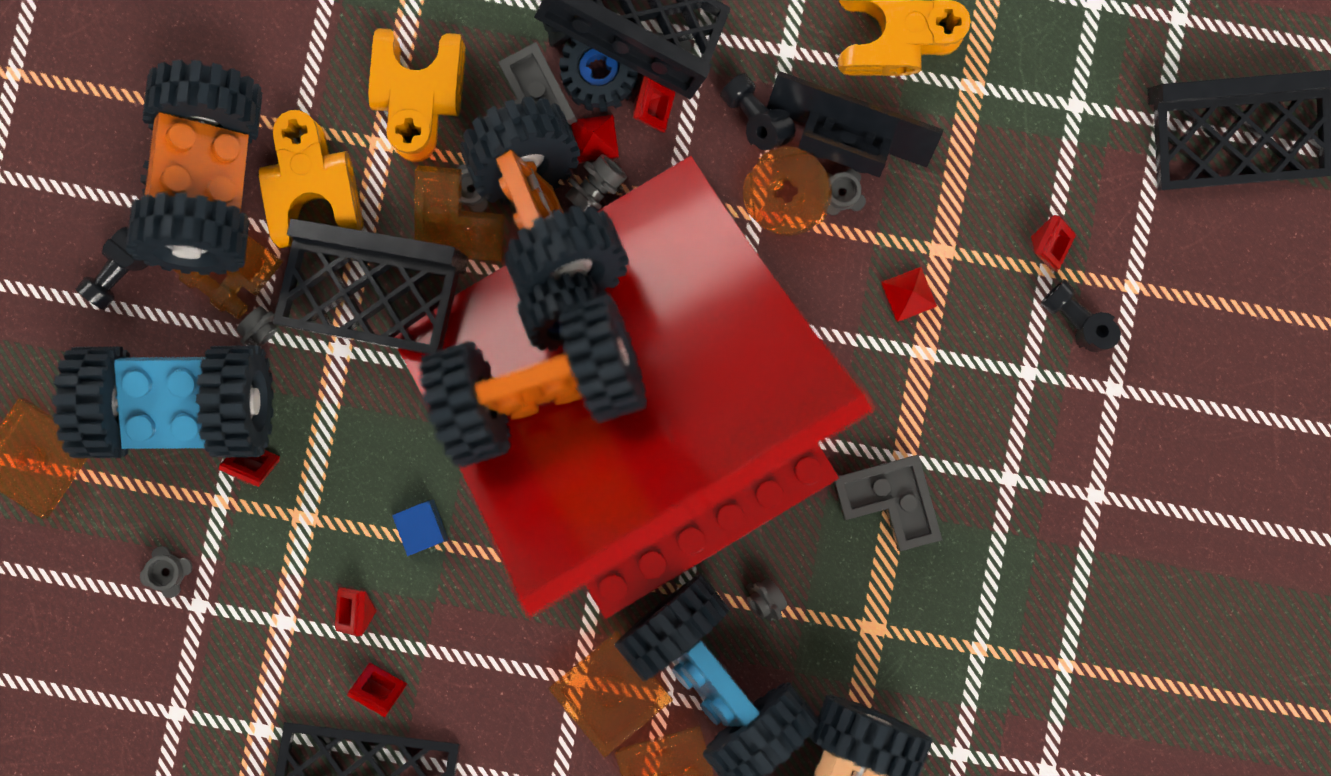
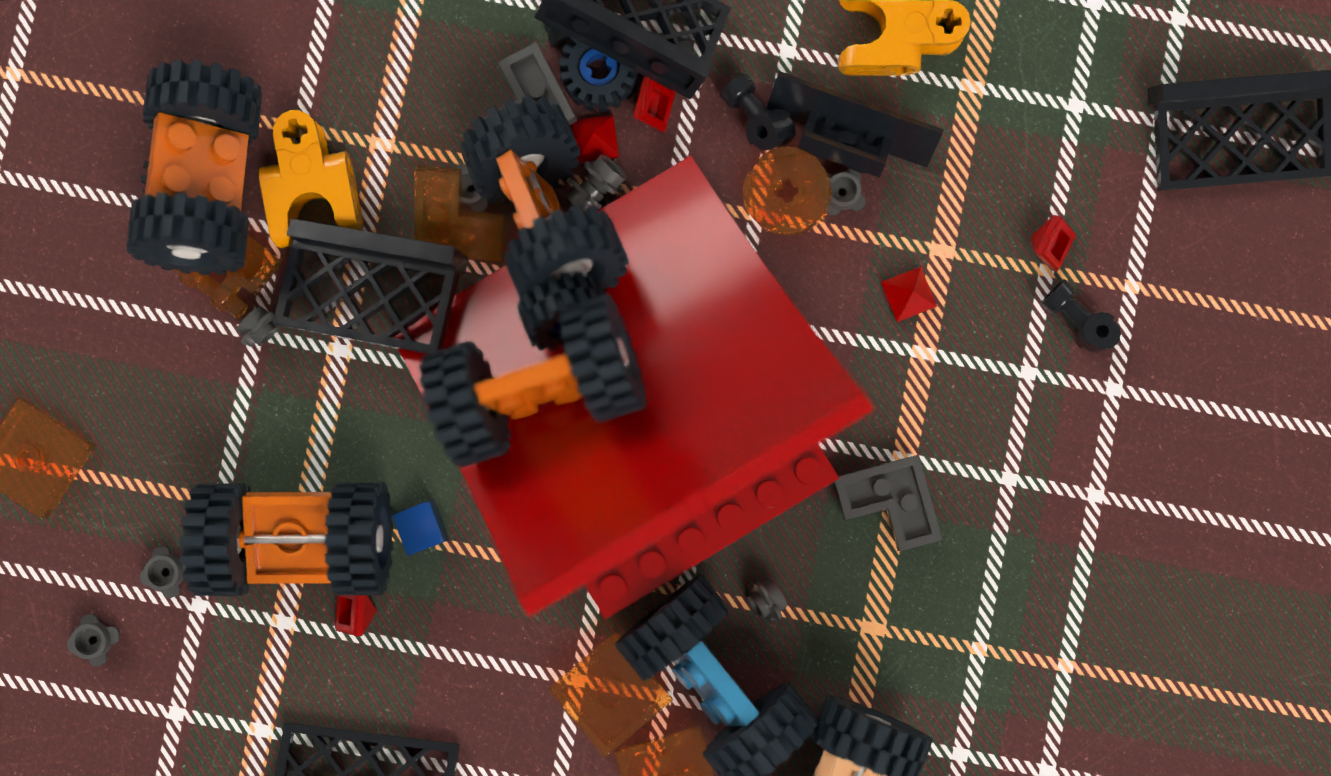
(80, 642): none -> dark grey plate
(118, 264): black leg -> none
(129, 402): black plate -> none
(250, 469): red slope -> none
(287, 538): none -> black plate
(377, 689): red slope -> none
(415, 96): light orange piece -> none

